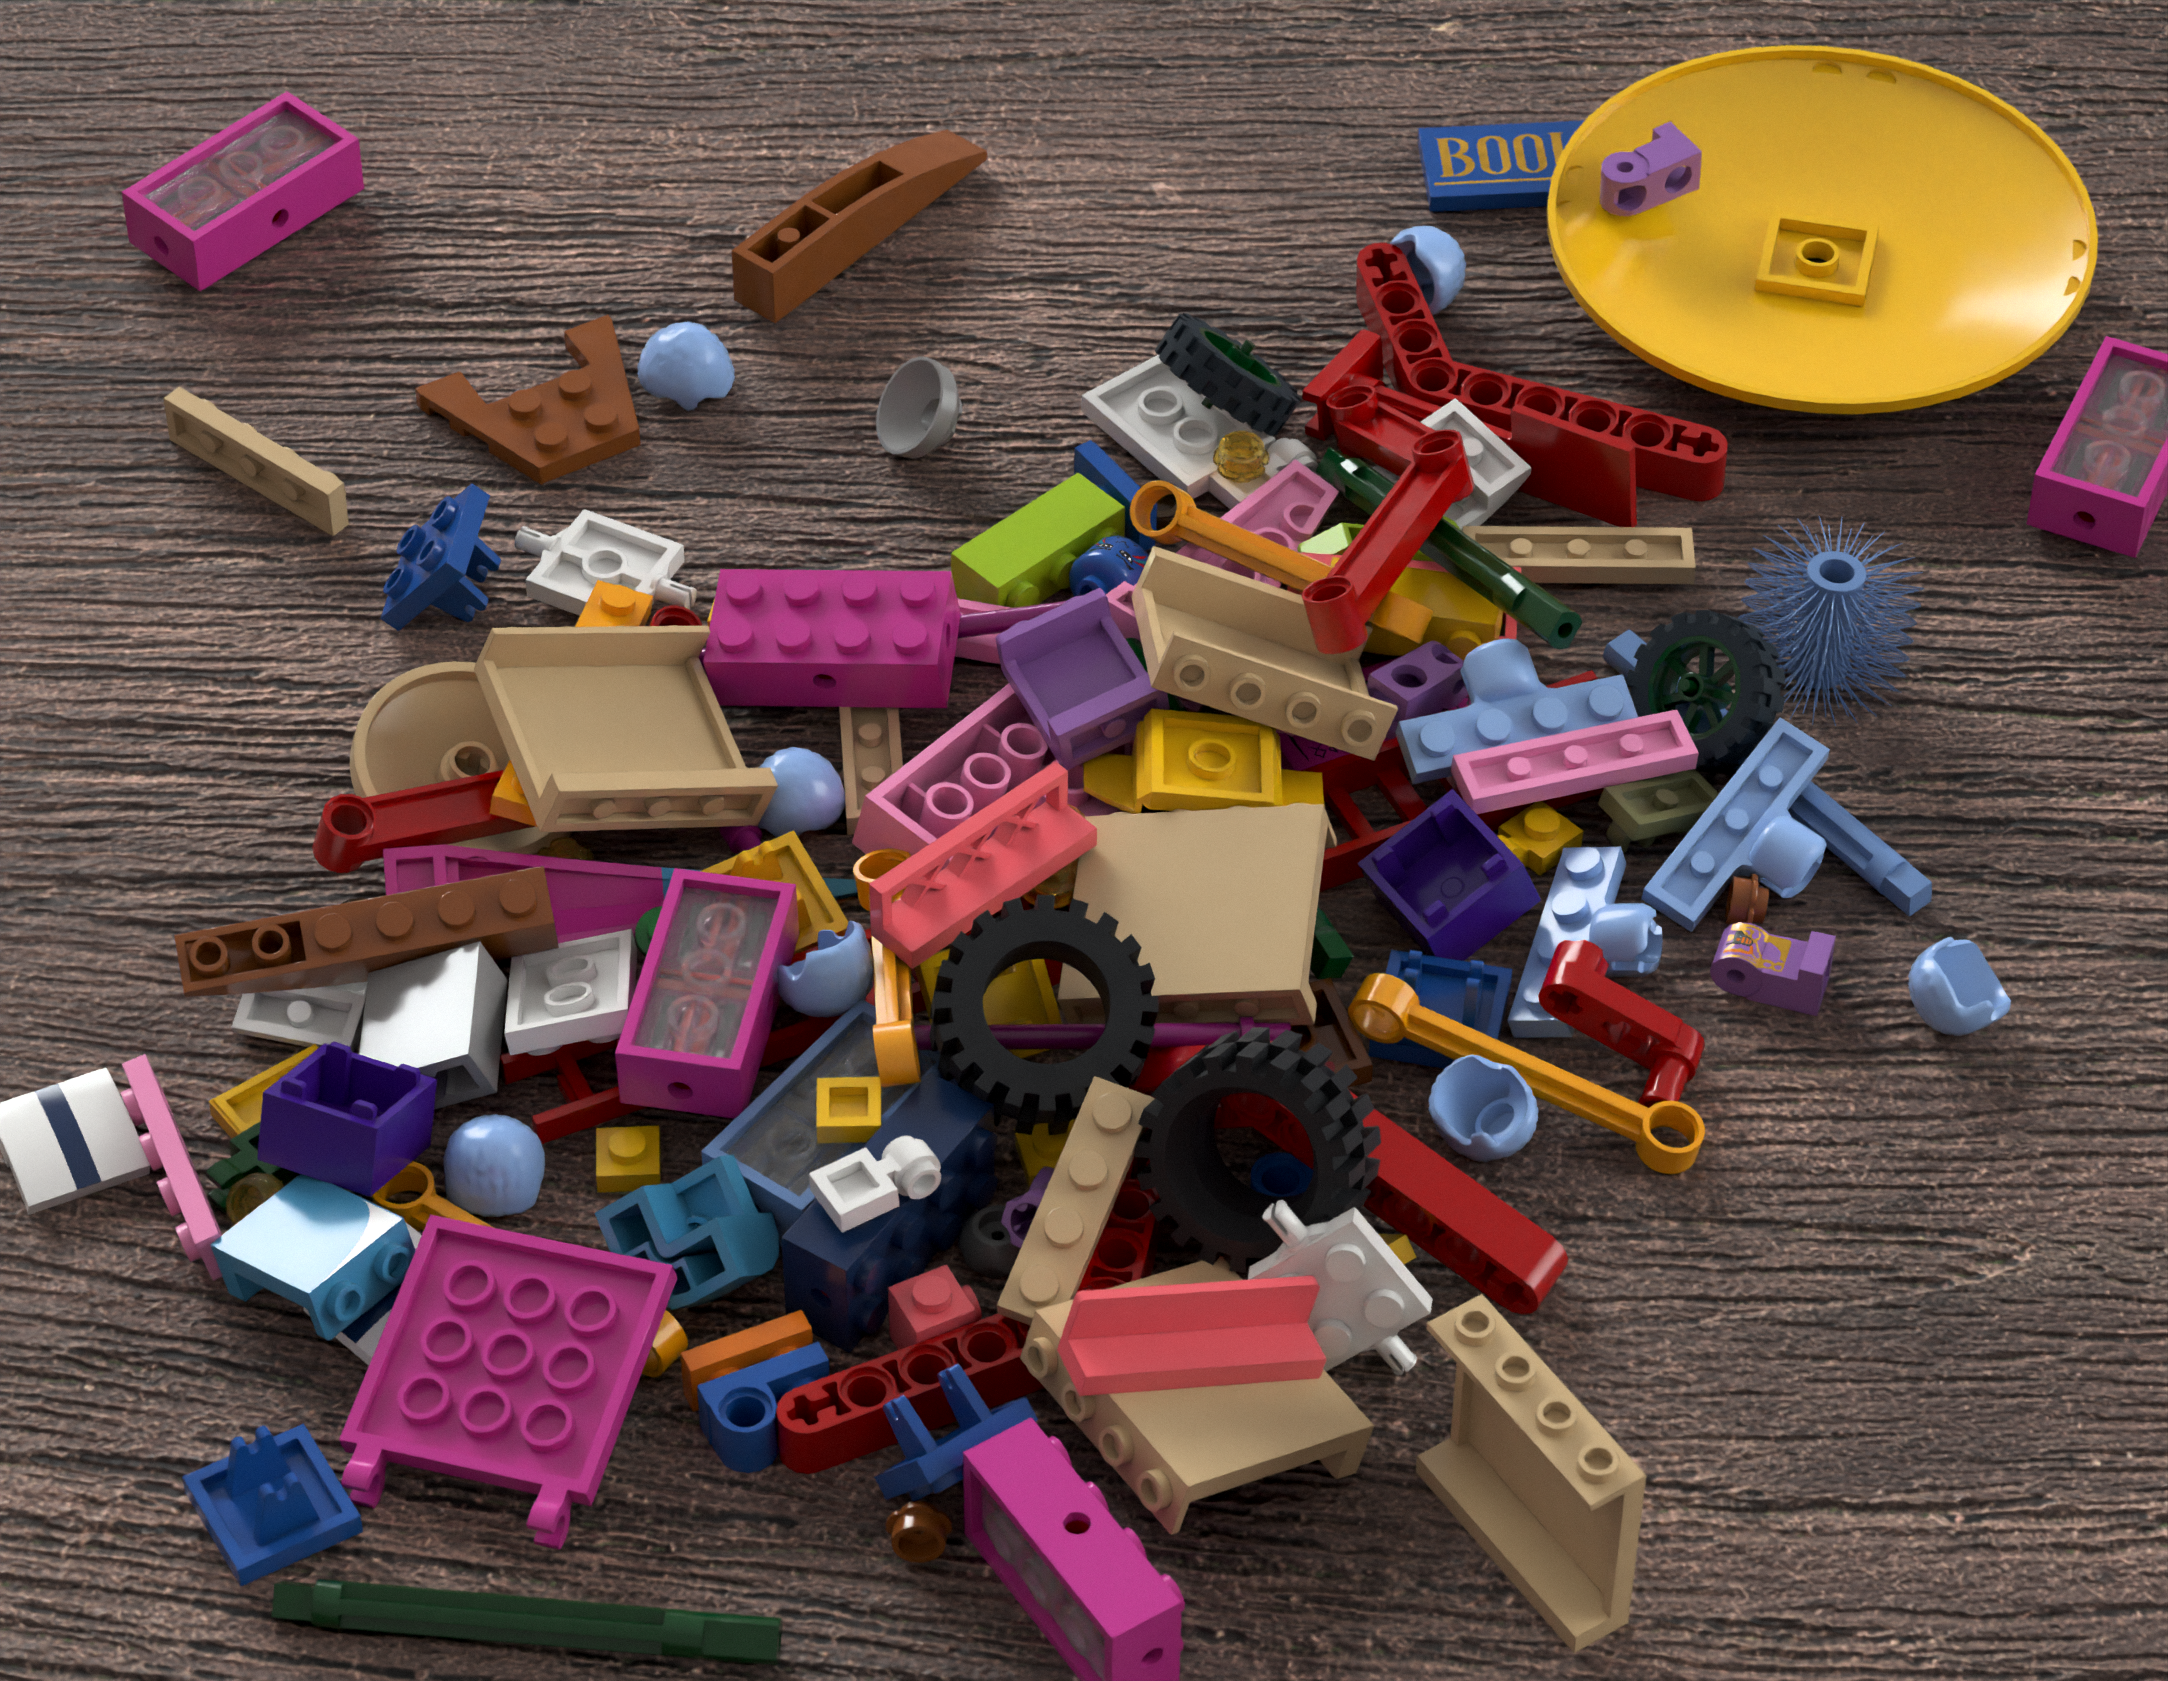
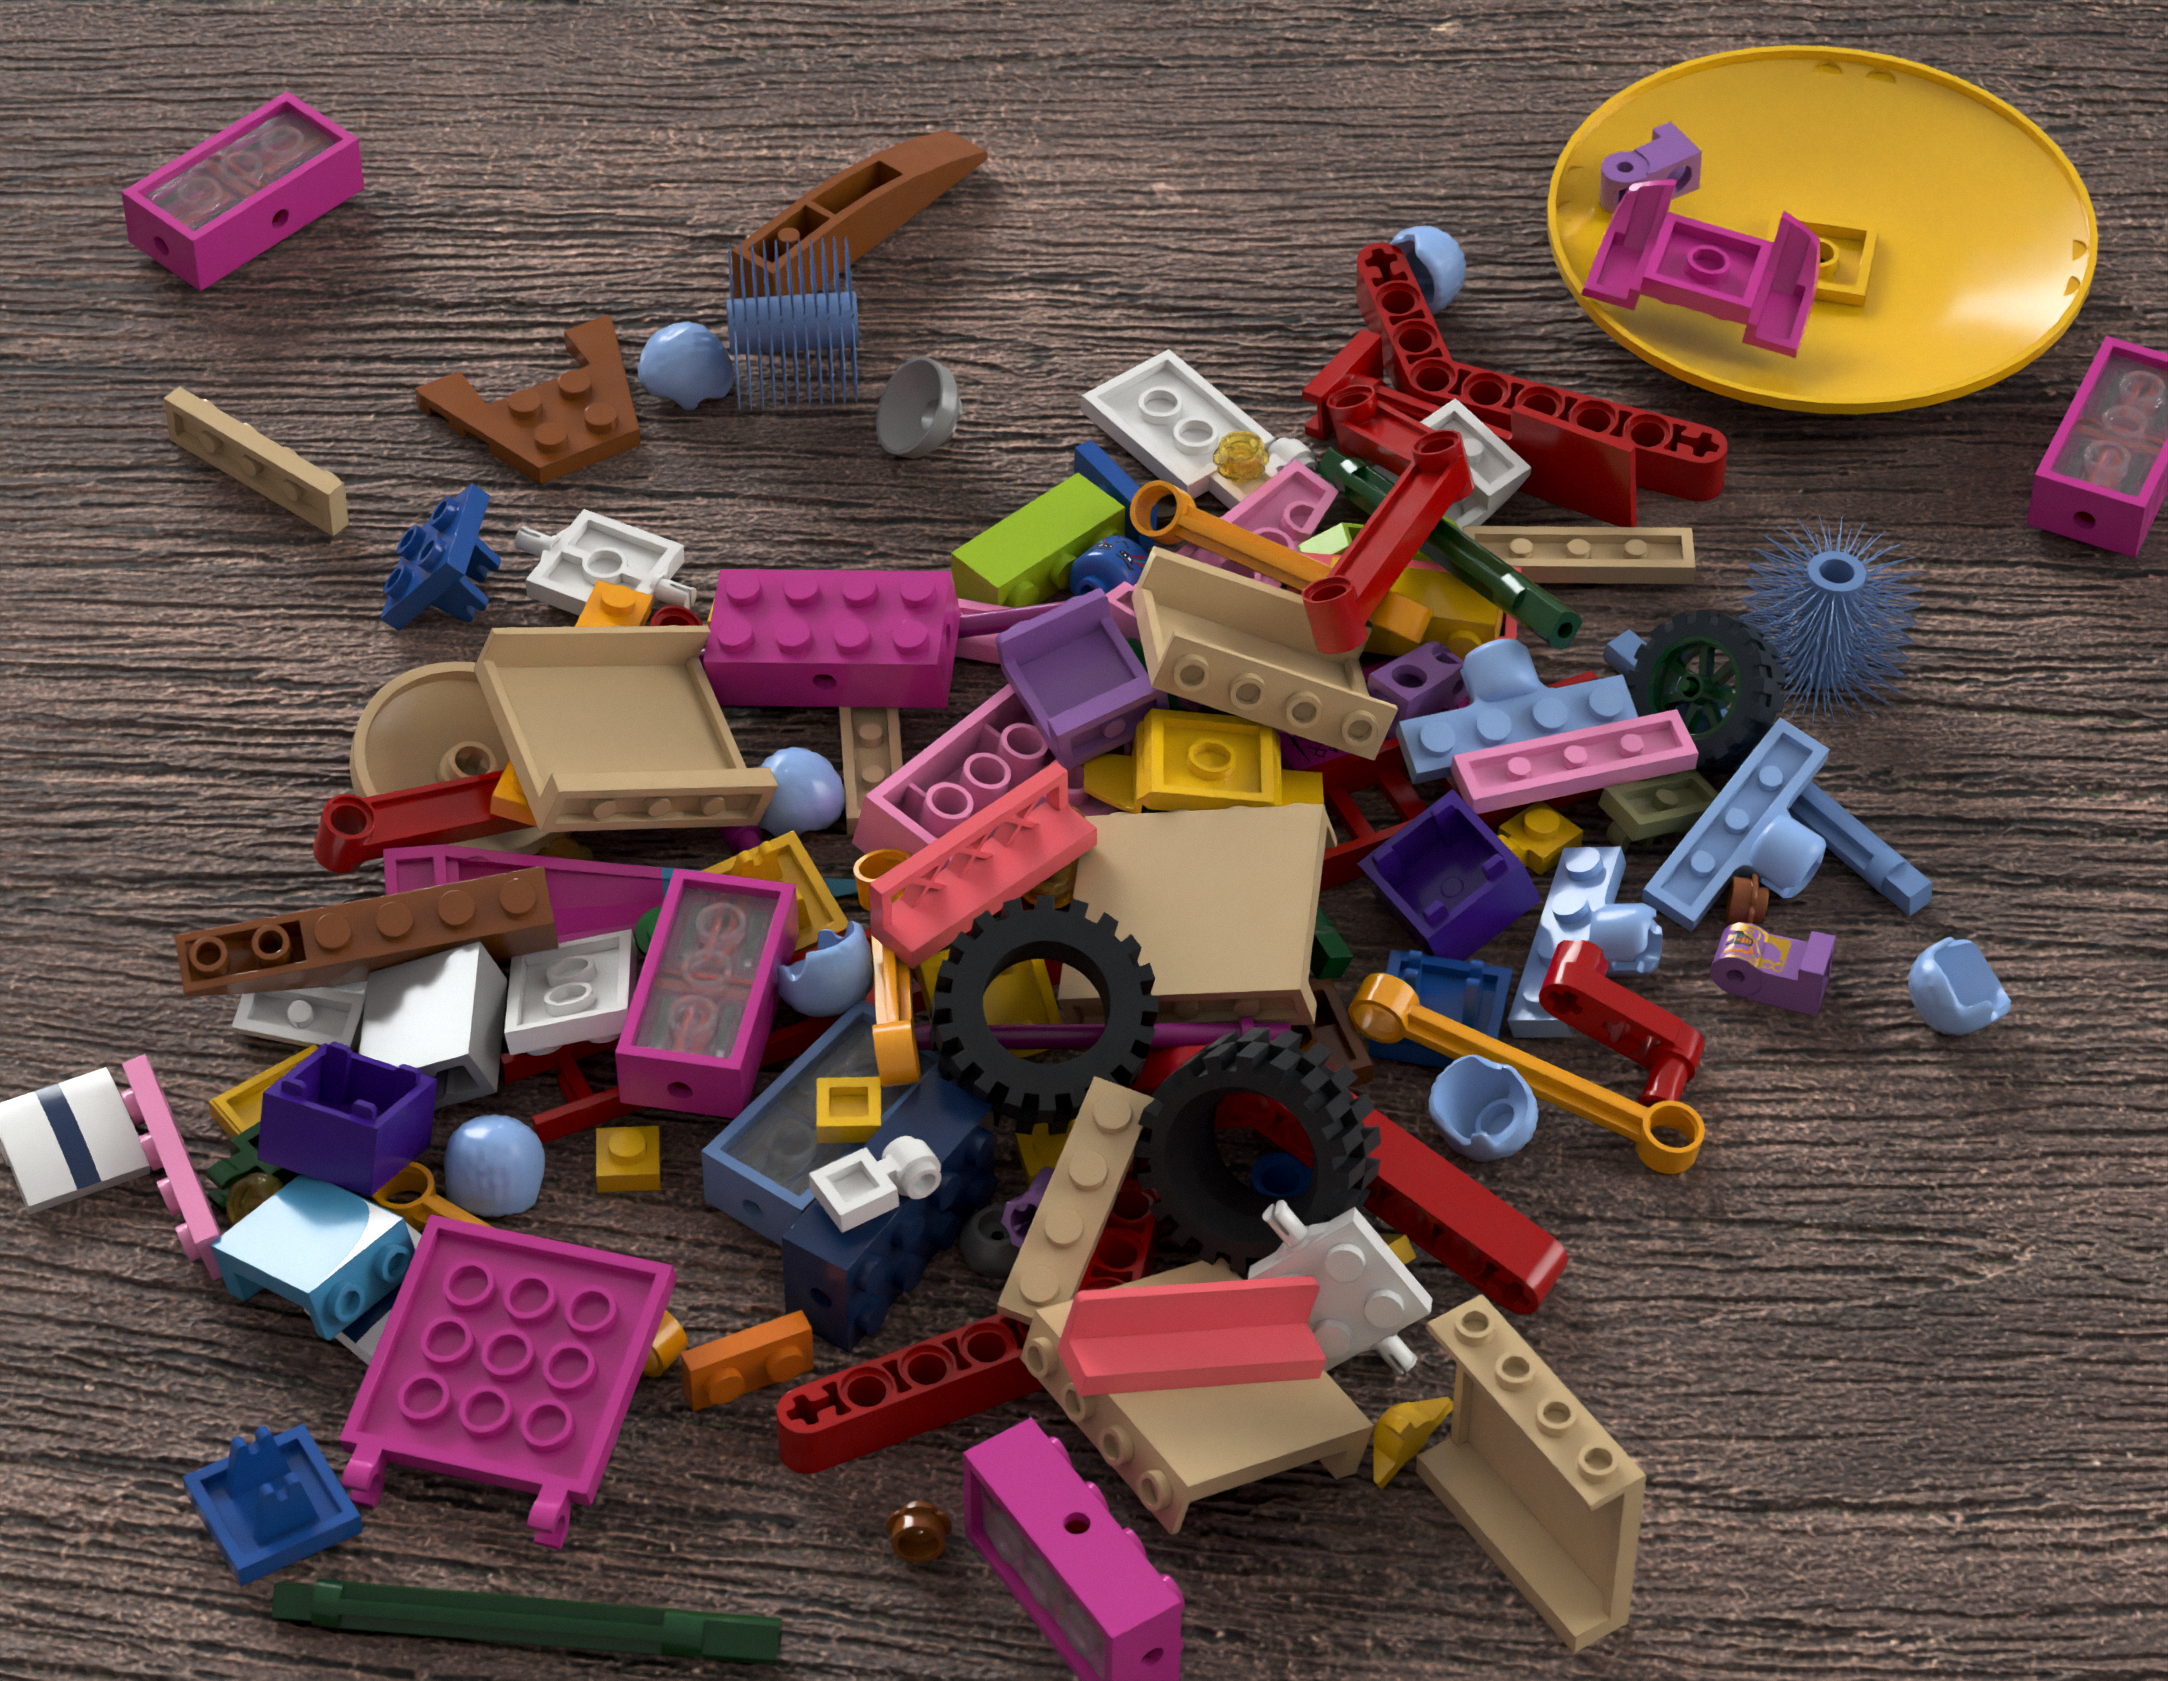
(700, 1227): dark azure brick -> none
(741, 1407): blue plate -> none
(794, 322): none -> medium blue piece
(929, 1307): coral brick -> none
(939, 1463): blue plate -> none
(1228, 374): black wheel -> none
(1403, 1433): none -> yellow piece
(1491, 164): blue tile -> none
(1708, 268): none -> dark pink piece

